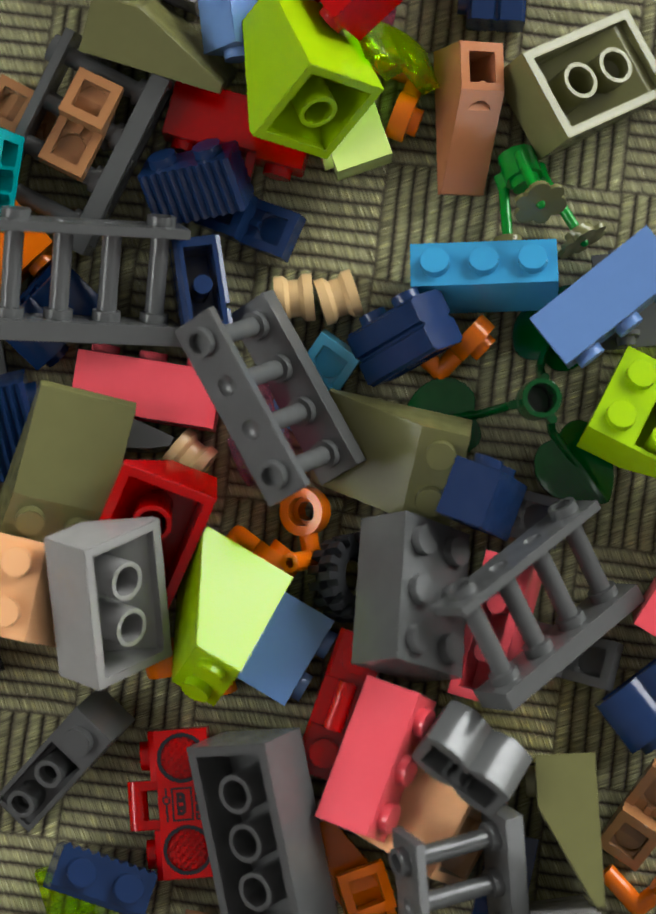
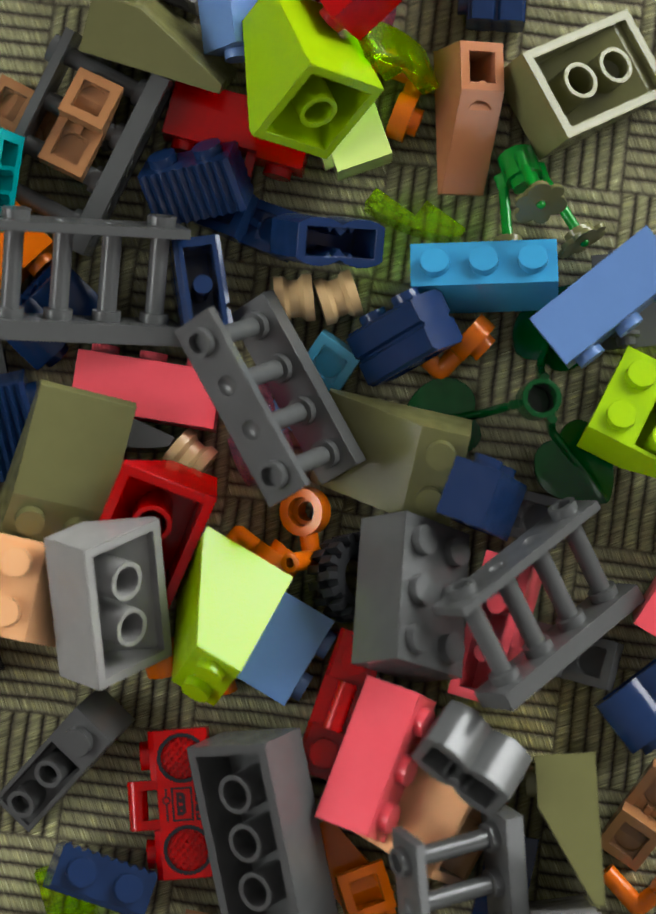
(327, 240): none -> dark blue brick
(428, 223): none -> clear neon green slope

